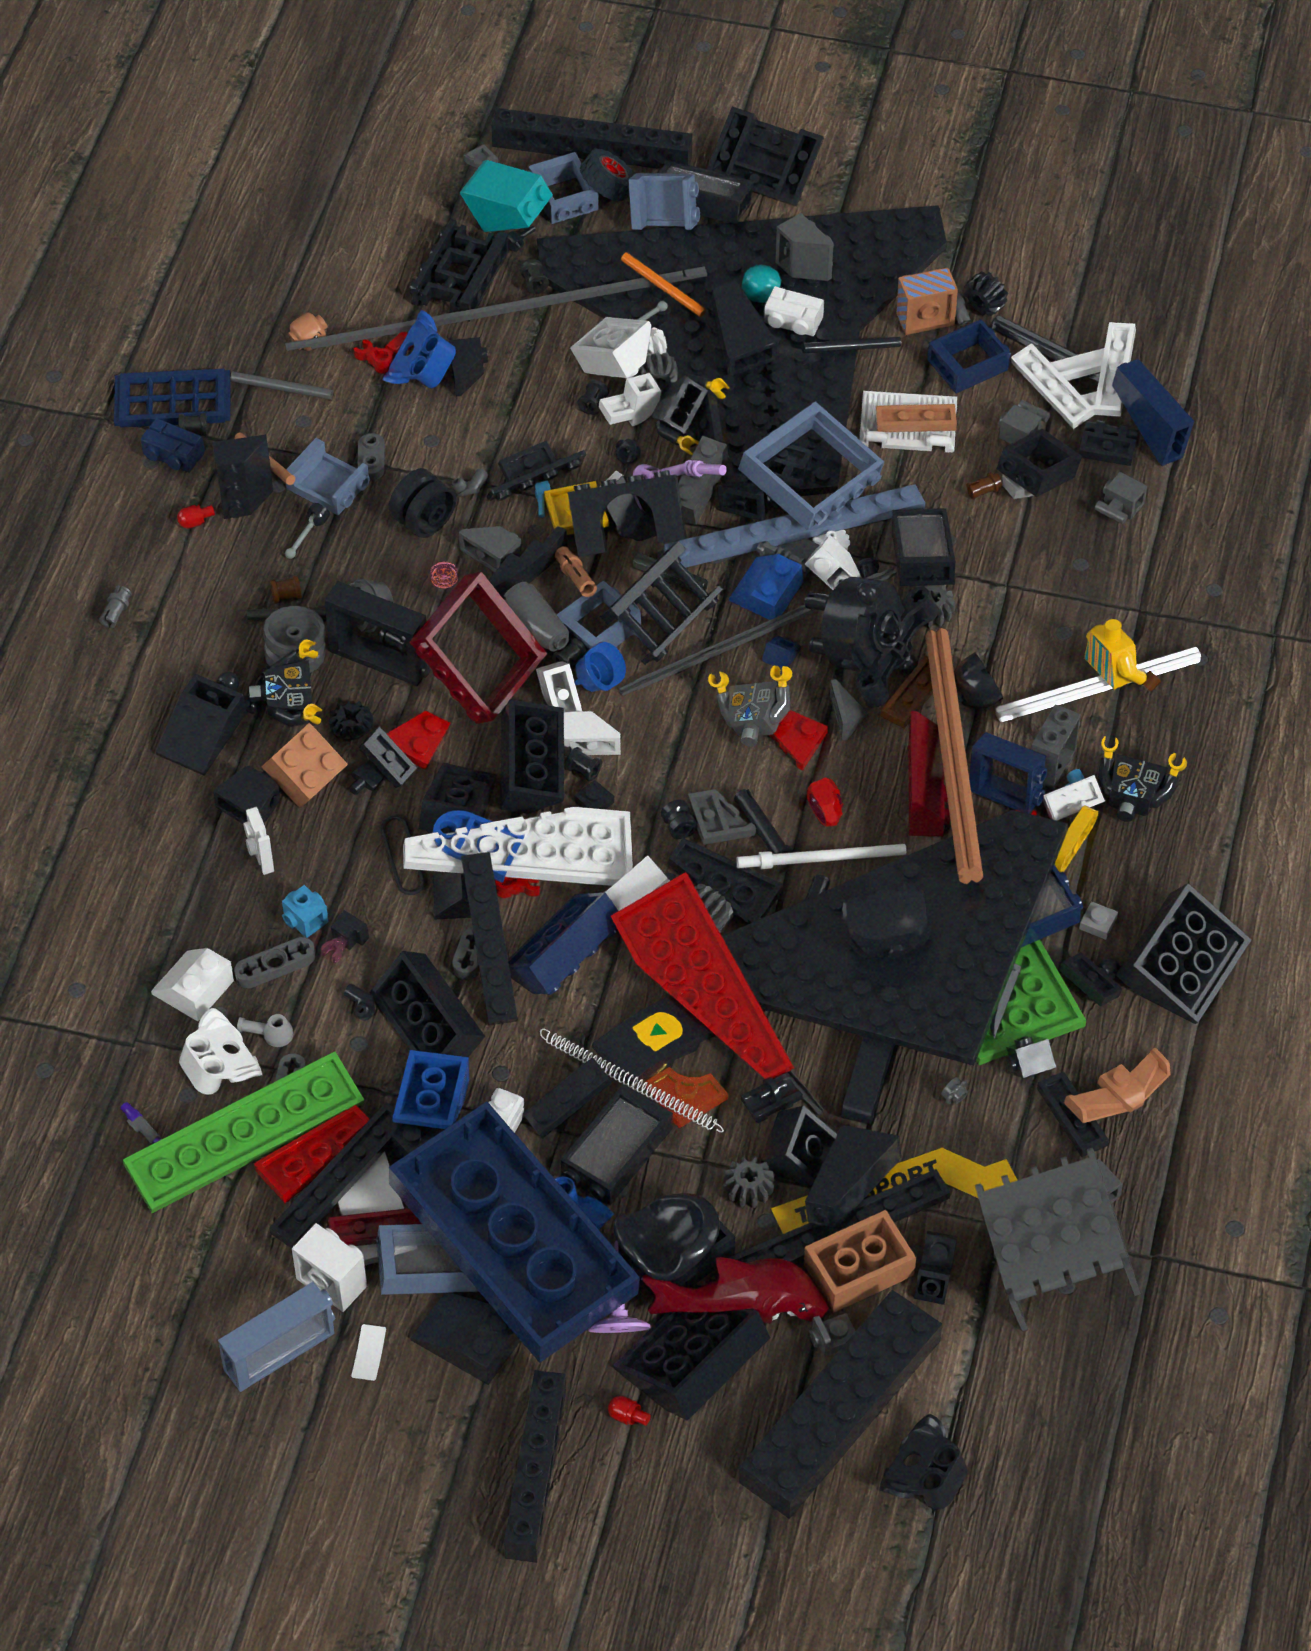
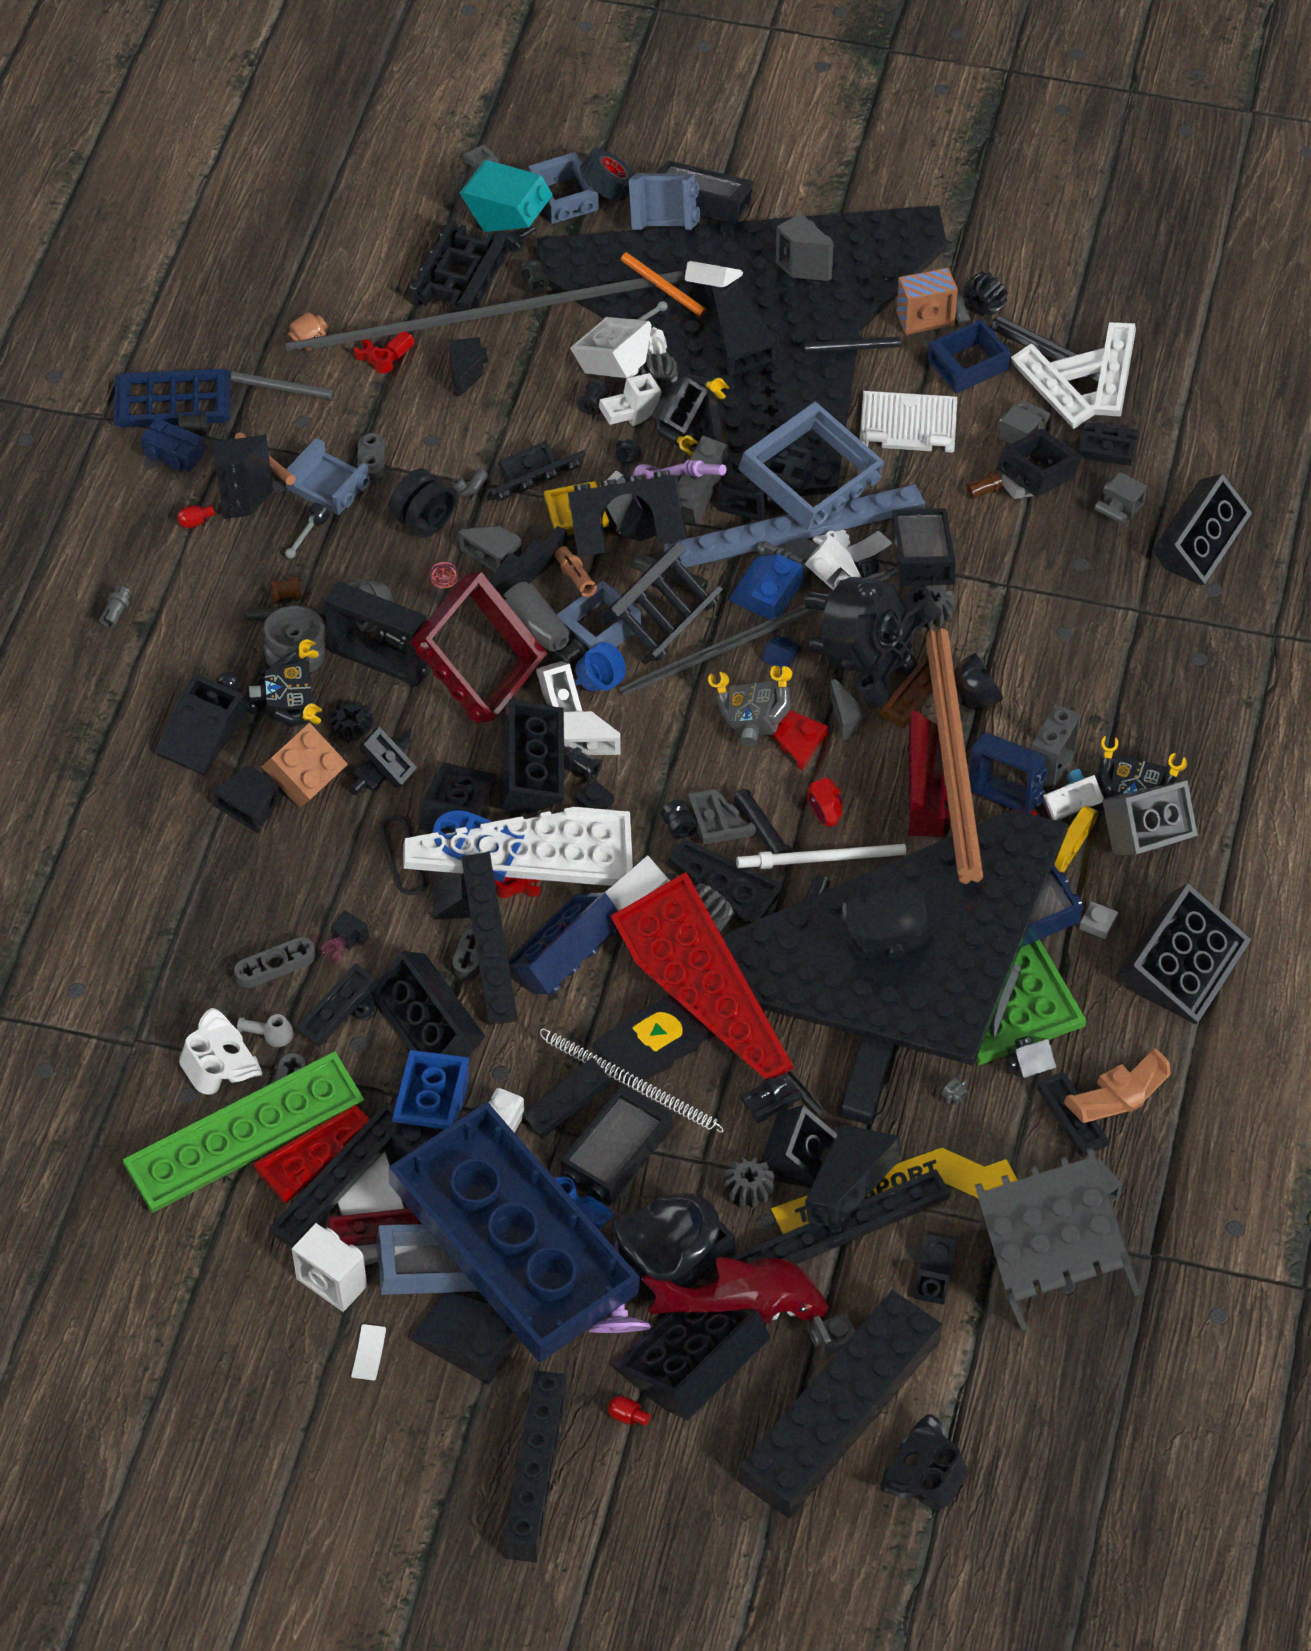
(139, 1124): dark grey piece -> none
(195, 982): white slope -> none
(258, 842): white plate -> none
(277, 1336): sand blue window -> none
(304, 911): dark azure brick -> none
(337, 1005): none -> black plate
(420, 737): red wing -> none
(428, 359): blue piece -> none
(540, 487): dark azure hand -> none
(568, 135): black brick -> none
(700, 1092): tile -> none
(711, 274): none -> white slope
(759, 282): teal hair -> none
(766, 154): black slope -> none
(794, 311): white brick -> none
(859, 1261): nougat brick -> none
(869, 546): none -> white sticker
(916, 418): nougat plate -> none
(1091, 686): white axle -> none
(1092, 979): black plate -> none
(1114, 656): yellow torso -> none
(1150, 818): none -> dark grey slope
(1154, 411): dark blue slope -> none
(1202, 530): none -> black slope

